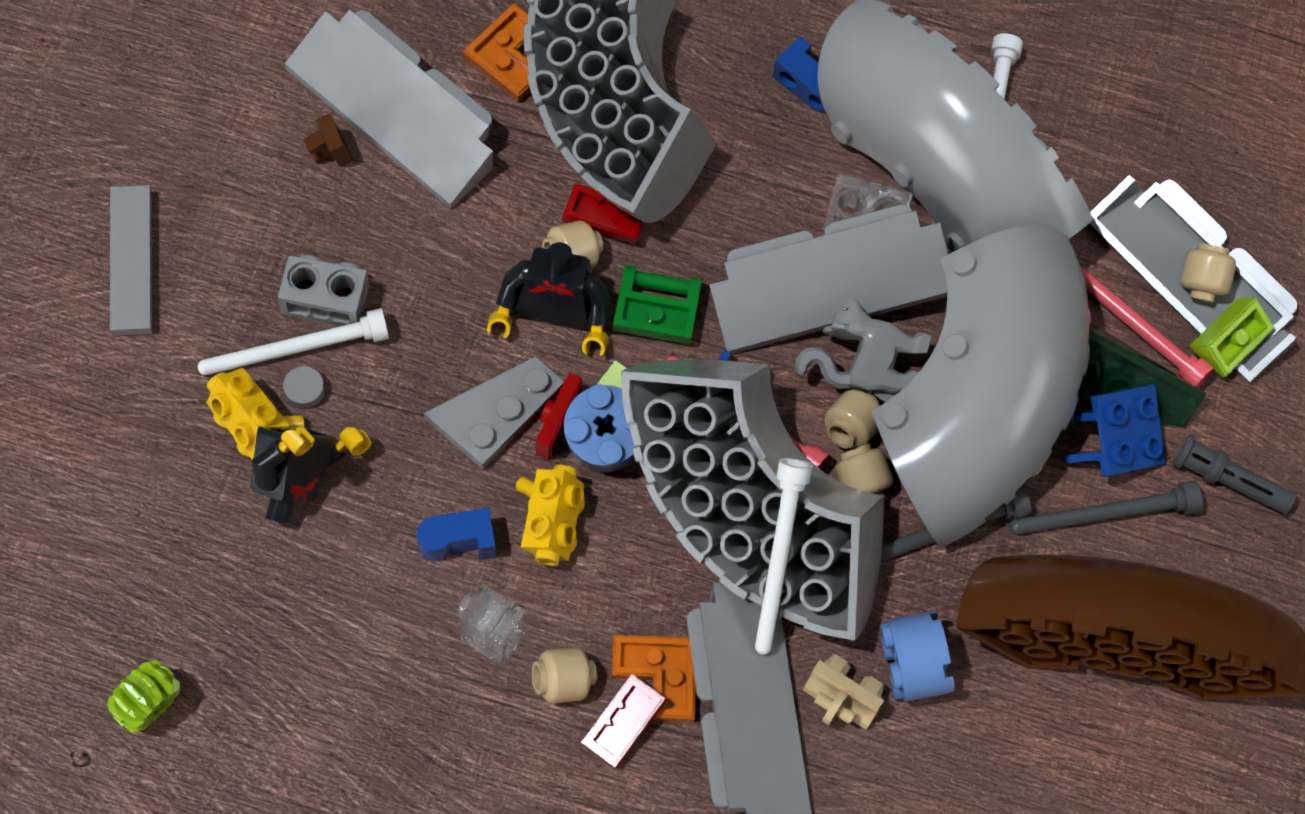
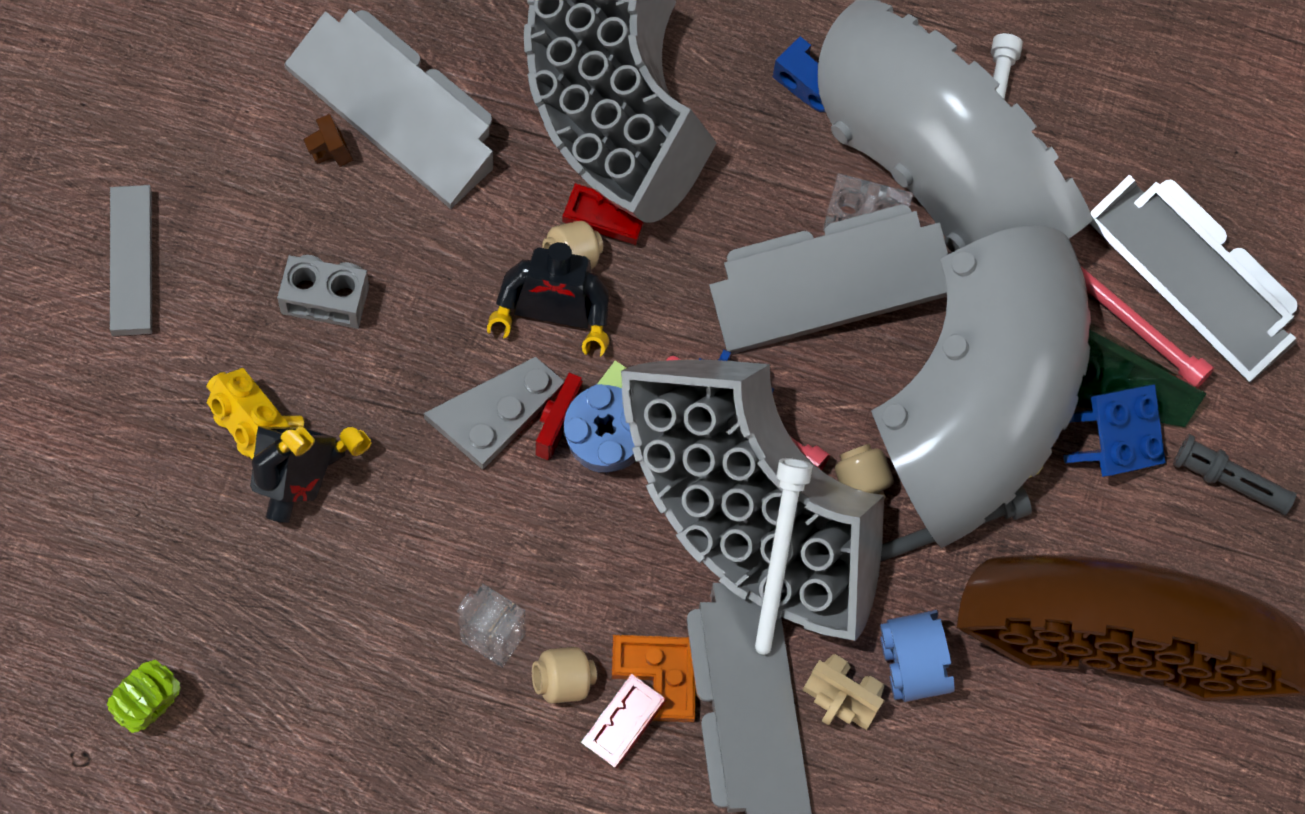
(303, 387): light grey tile -> none
(369, 327): white piece -> none
(457, 533): blue leg -> none
(498, 53): orange tile -> none
(552, 513): yellow brick -> none
(653, 314): green plate -> none
(850, 419): tan head -> none
(875, 355): light grey animal -> none
(1184, 498): dark grey piece -> none
(1208, 272): tan head -> none
(1233, 335): lime slope -> none

